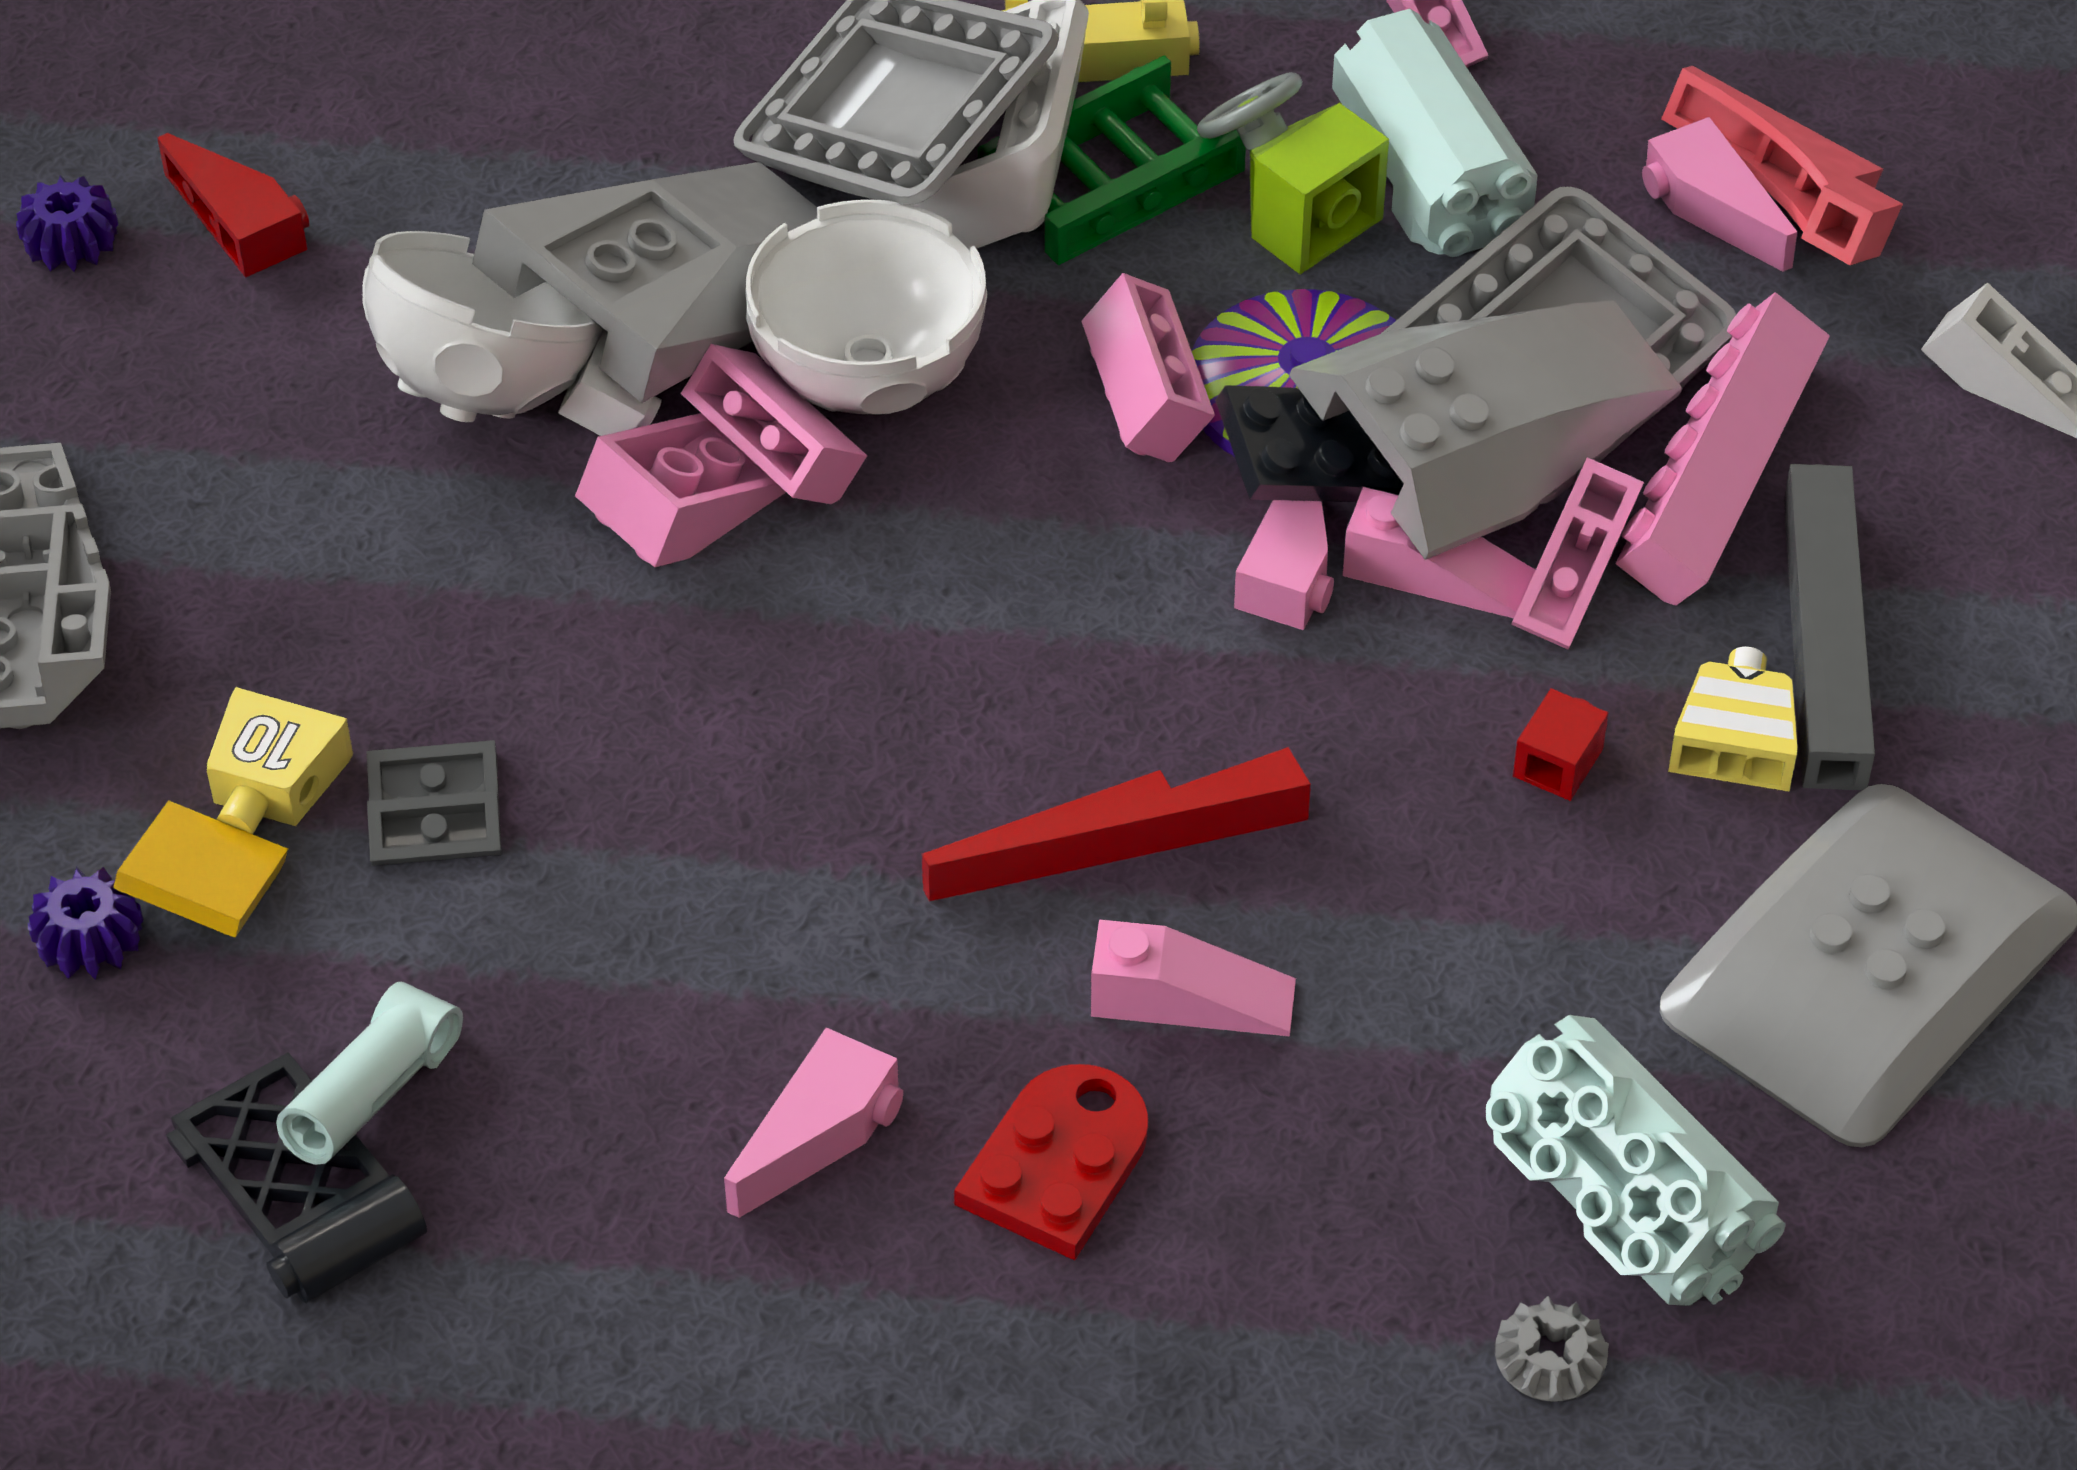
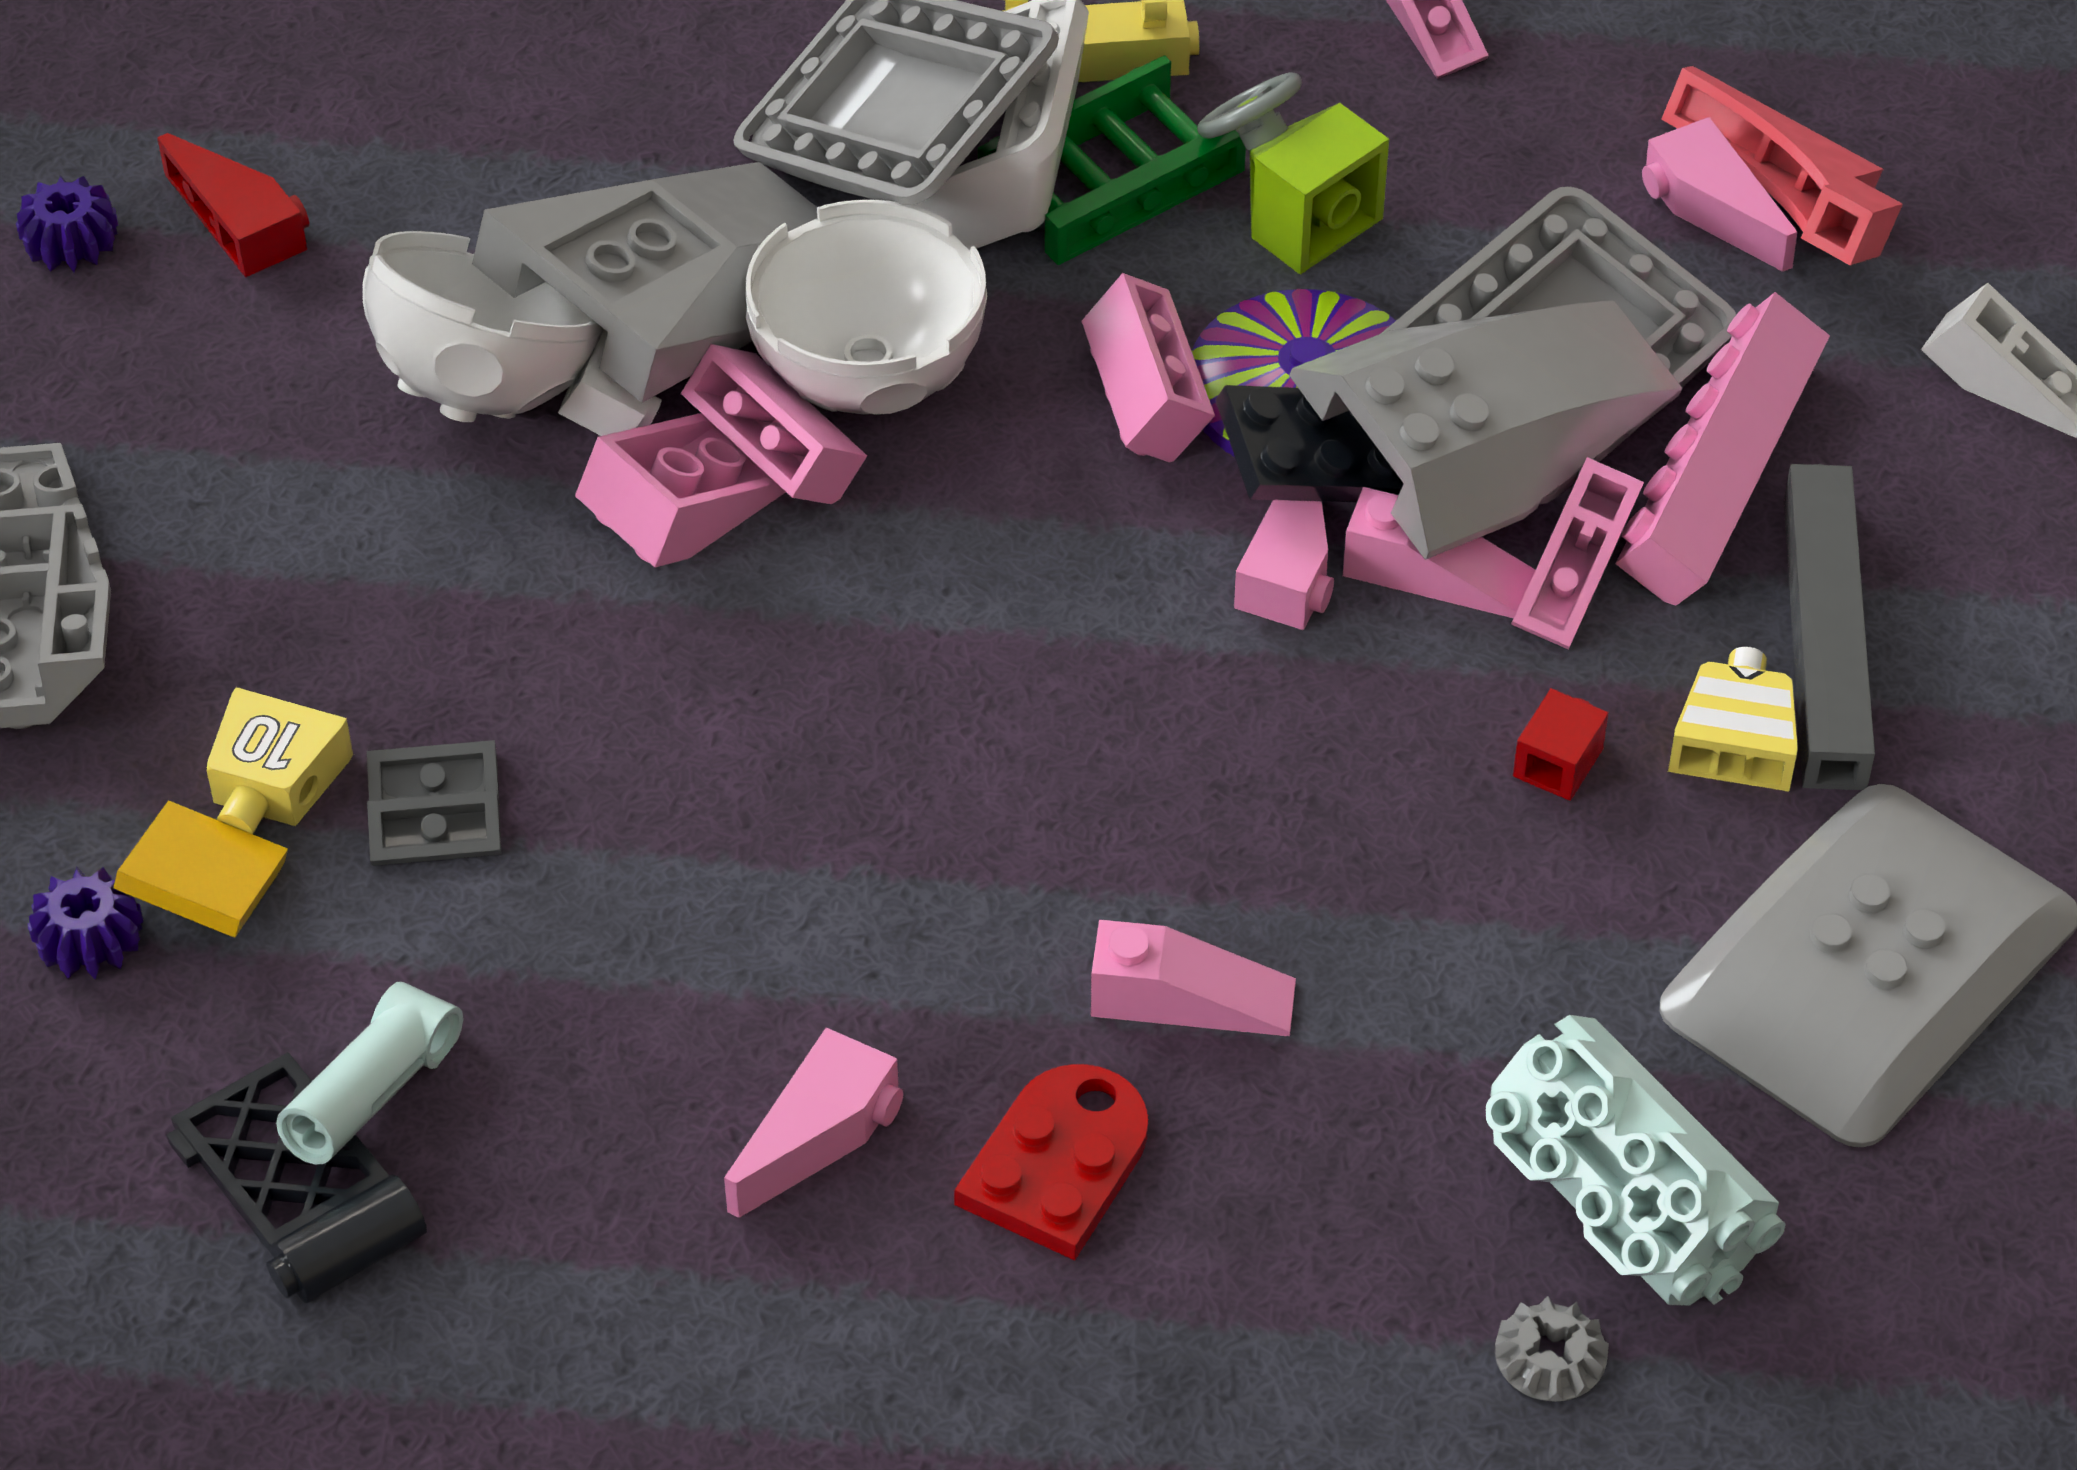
(1123, 824): red slope -> none
(1448, 151): light aqua brick -> none

